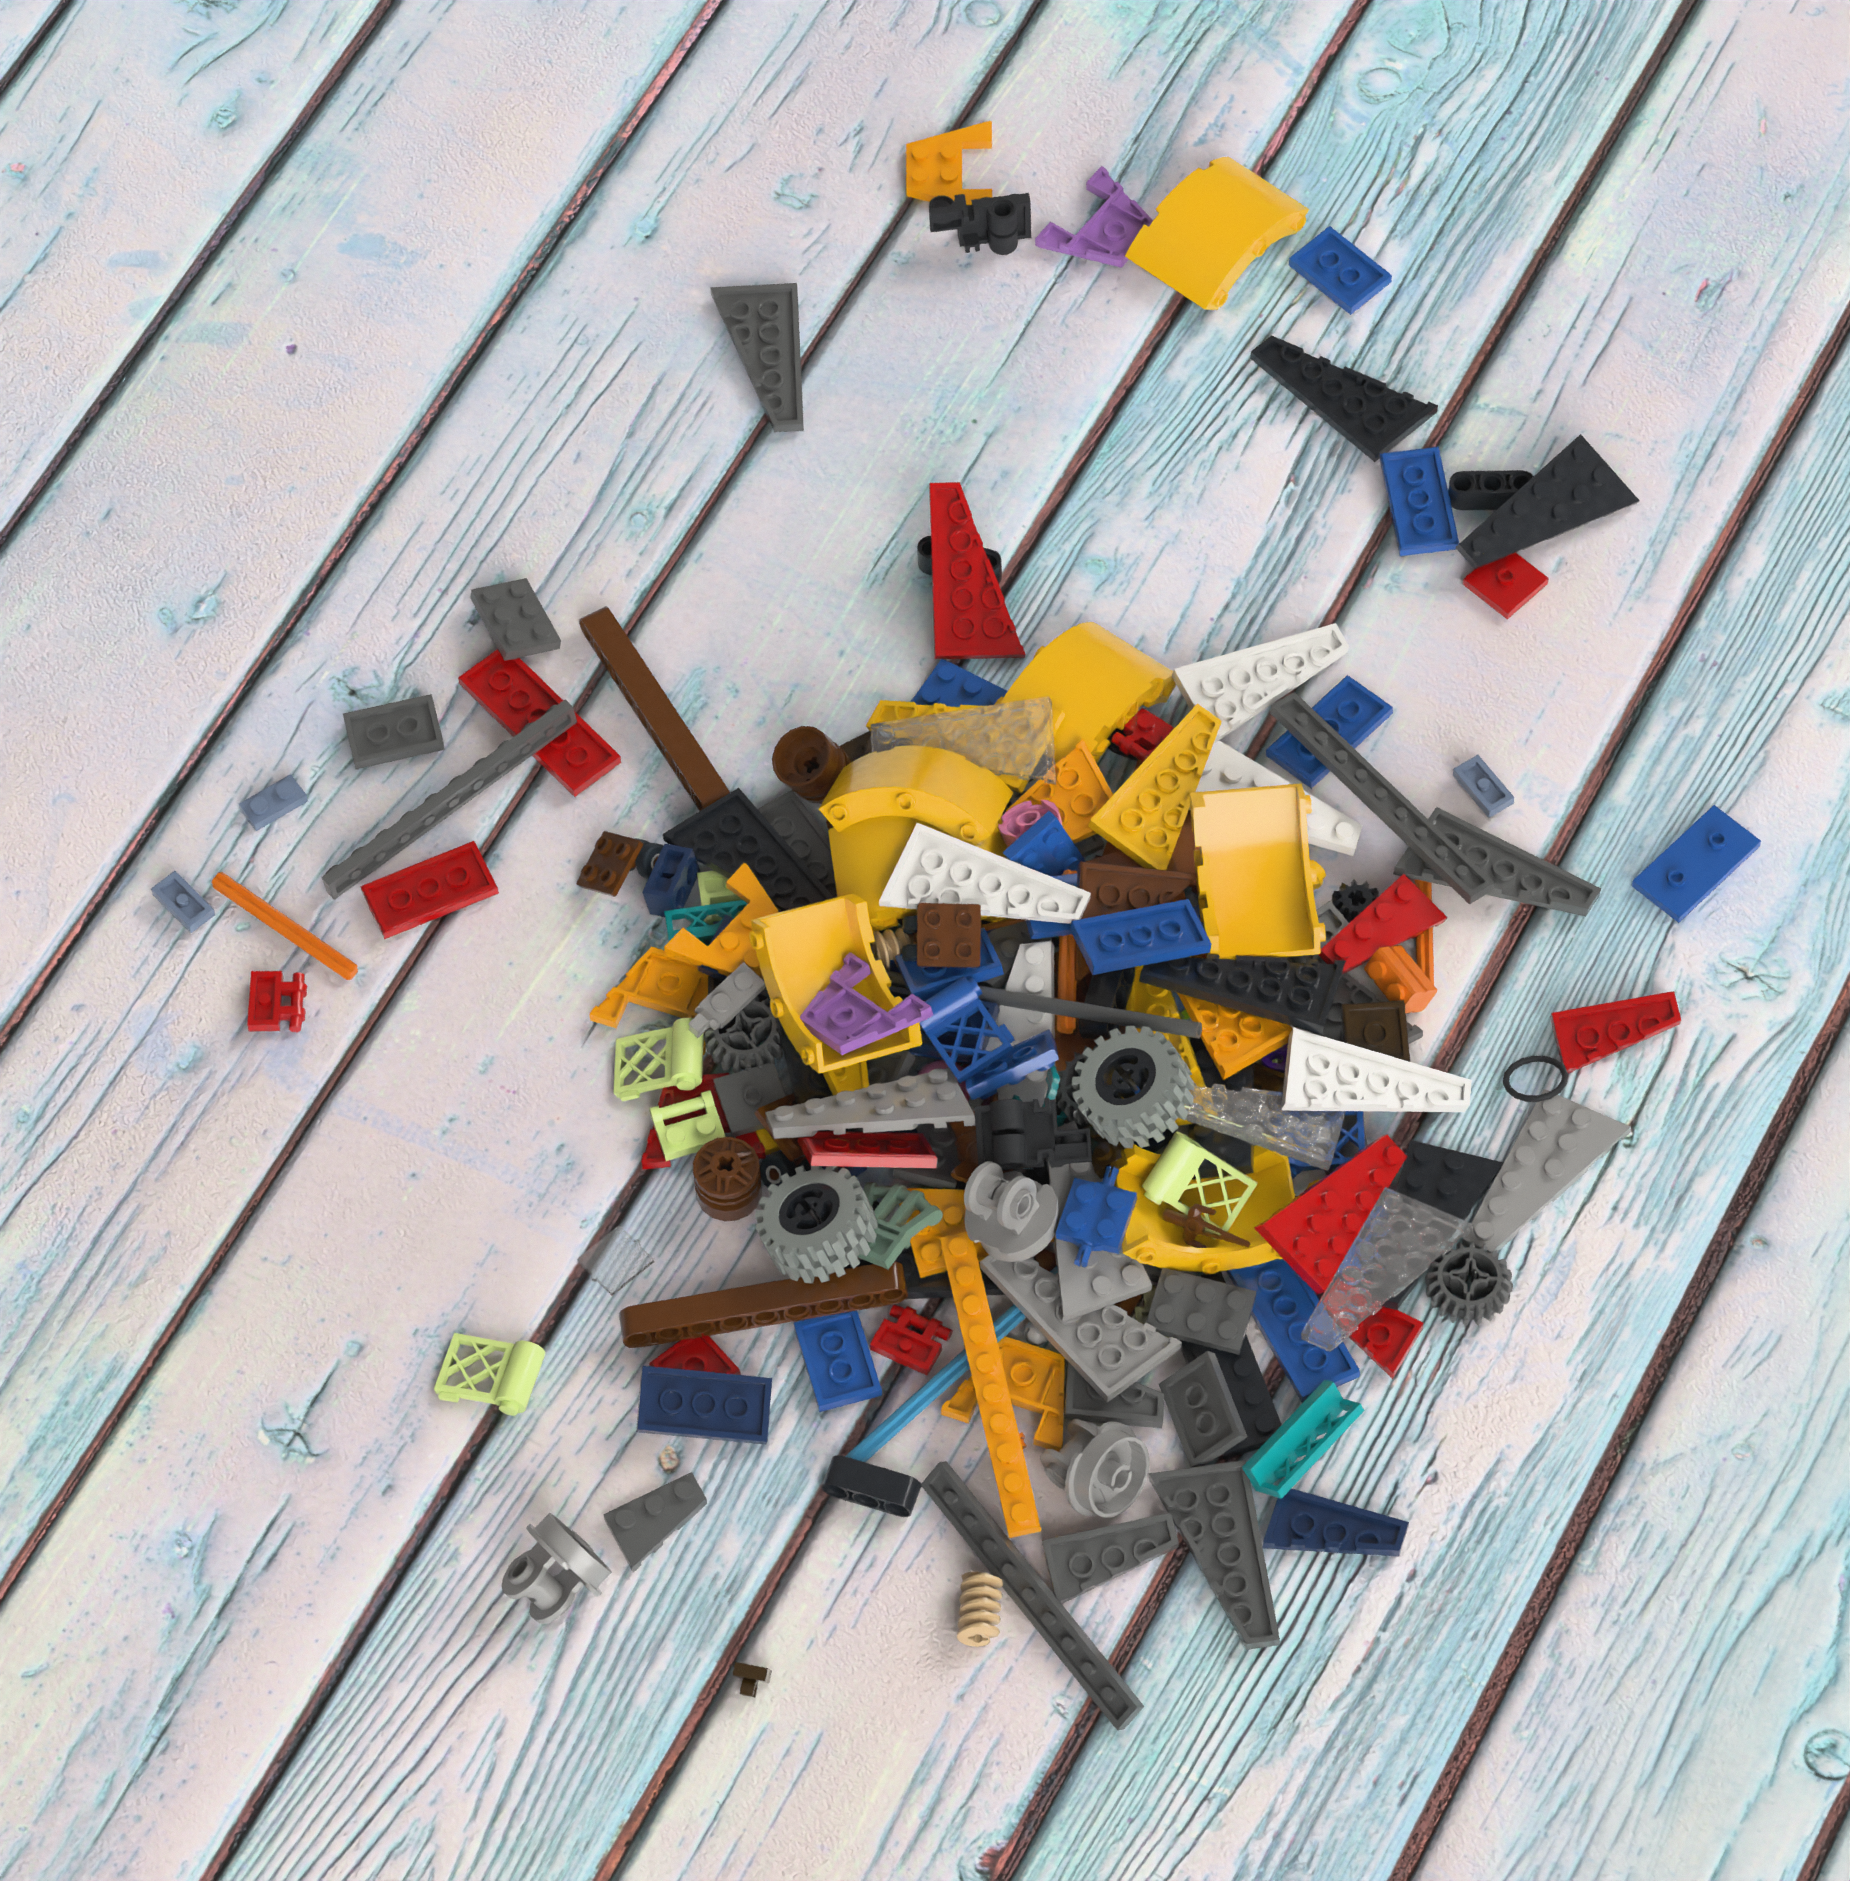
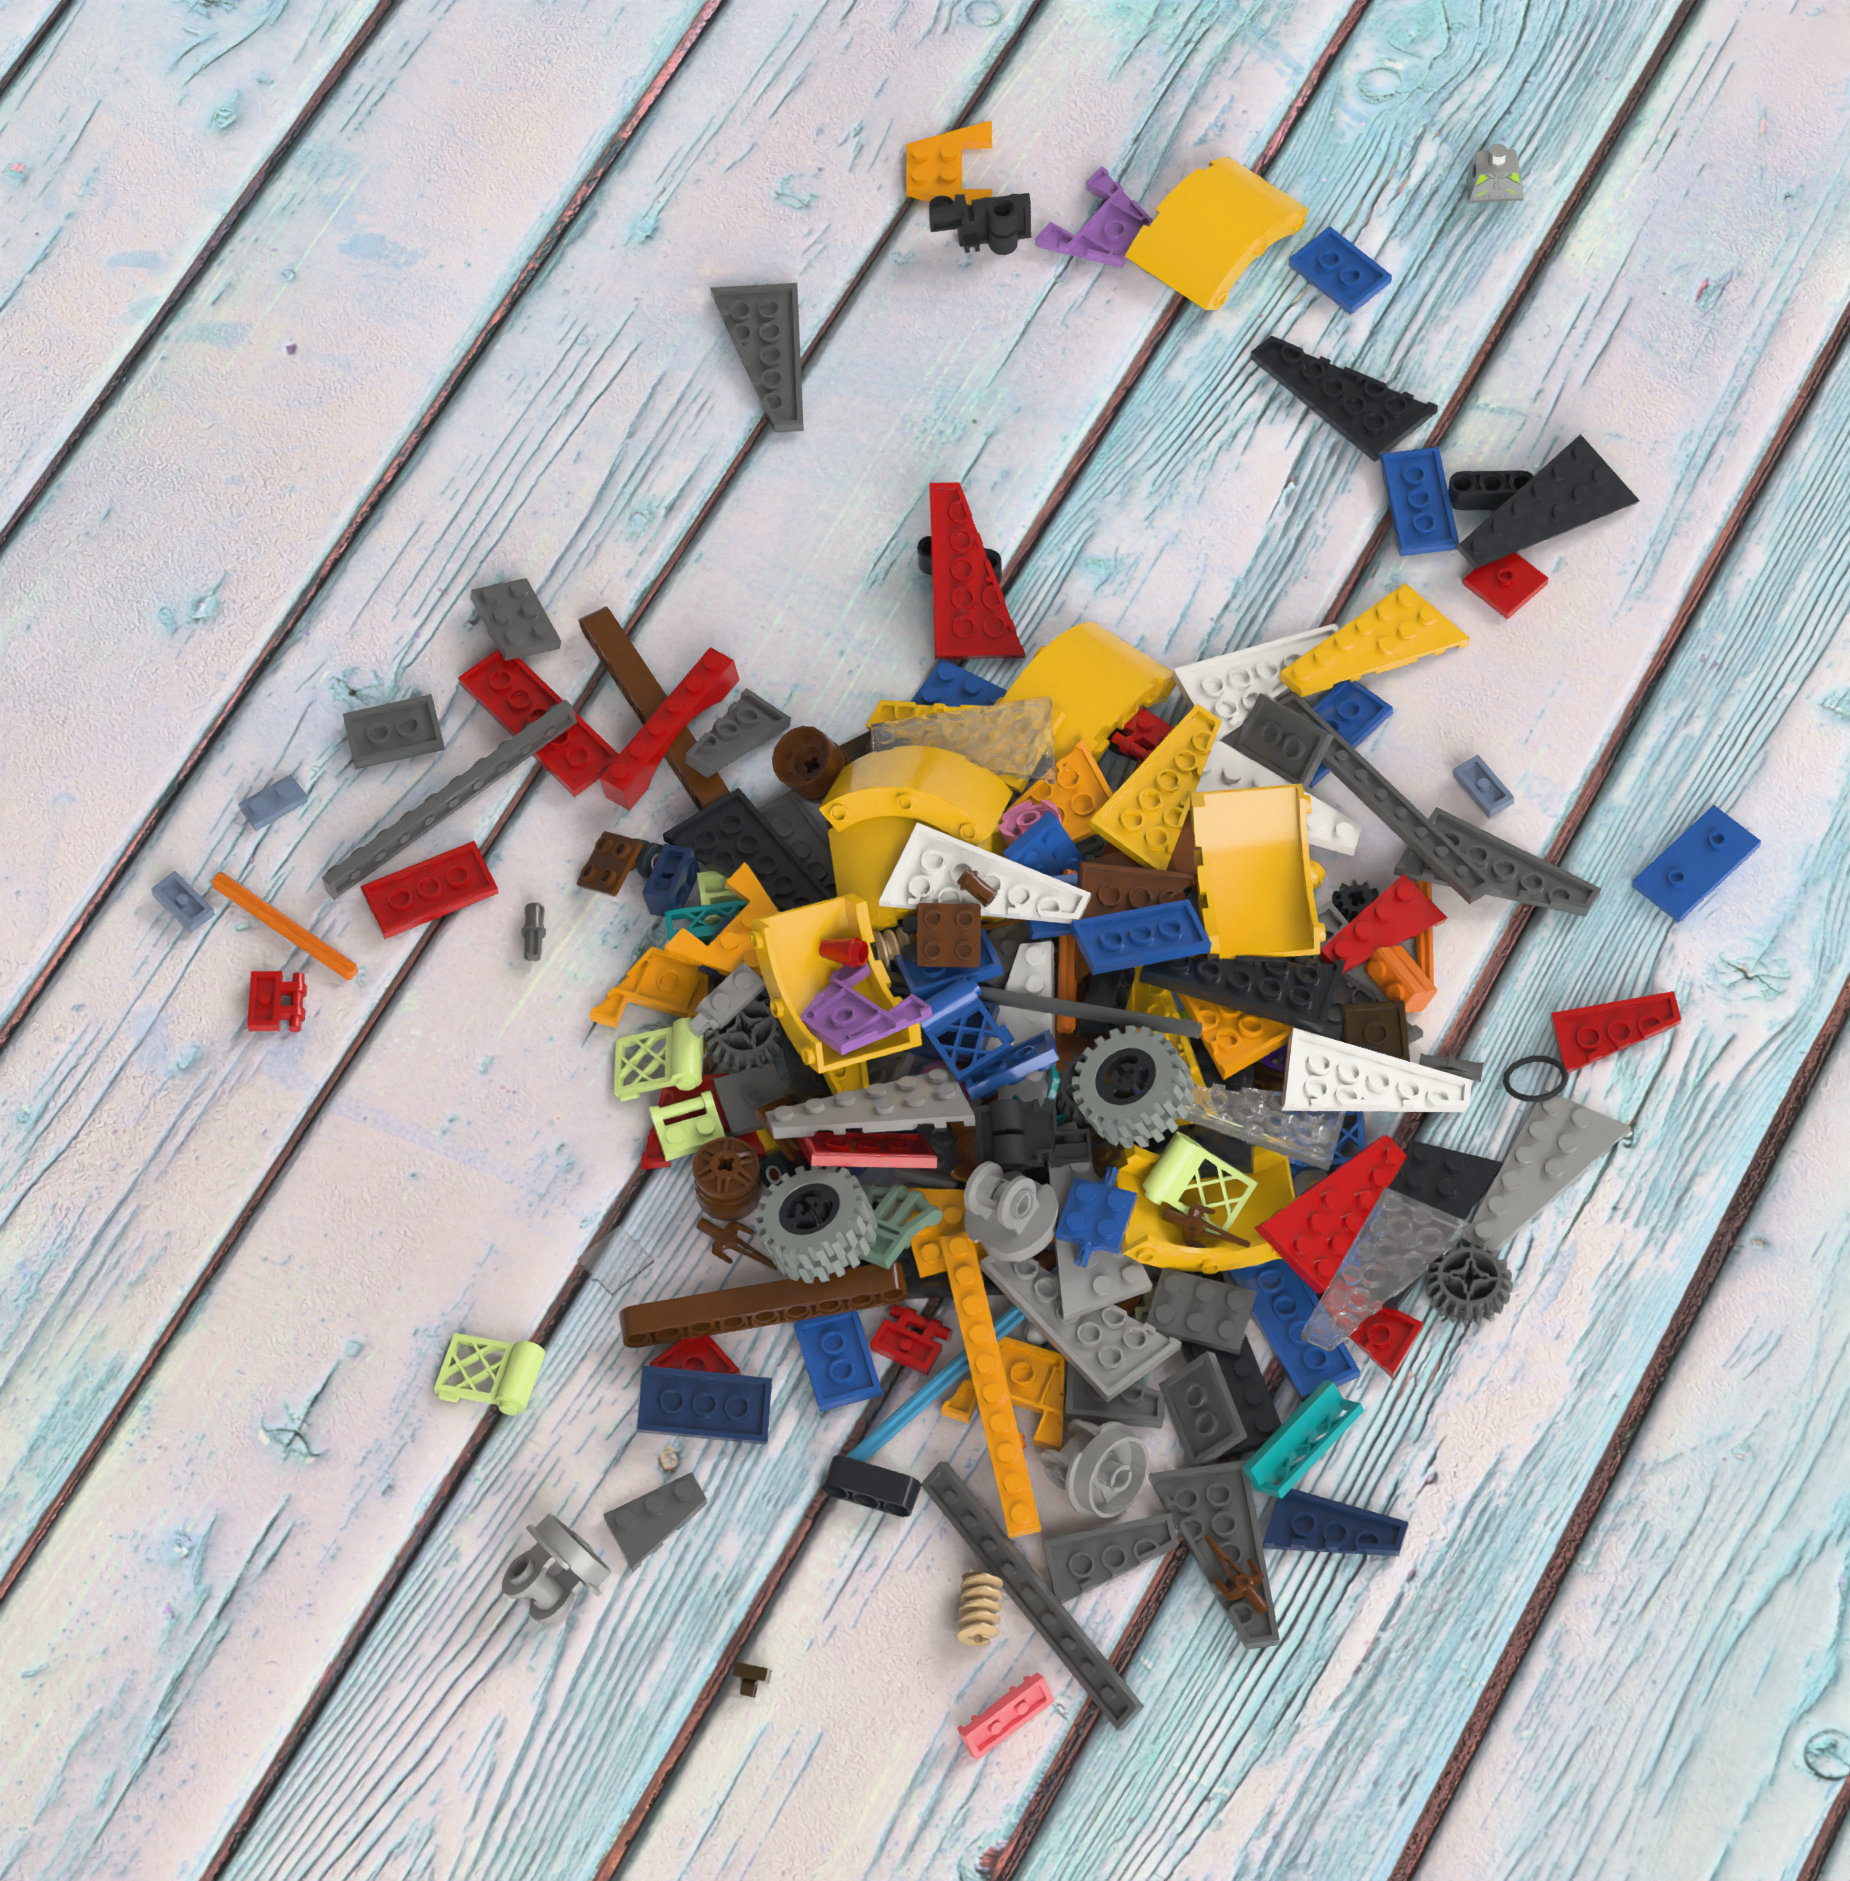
(533, 931): none -> dark grey axle
(635, 766): none -> red arch
(728, 1238): none -> reddish brown piece
(741, 730): none -> dark grey wing
(846, 951): none -> red cone
(977, 887): none -> reddish brown pin
(1006, 1715): none -> coral plate
(1243, 1584): none -> reddish brown piece
(1283, 741): none -> dark grey plate
(1376, 641): none -> yellow wing
(1472, 1071): none -> dark grey pin
(1495, 176): none -> light grey torso

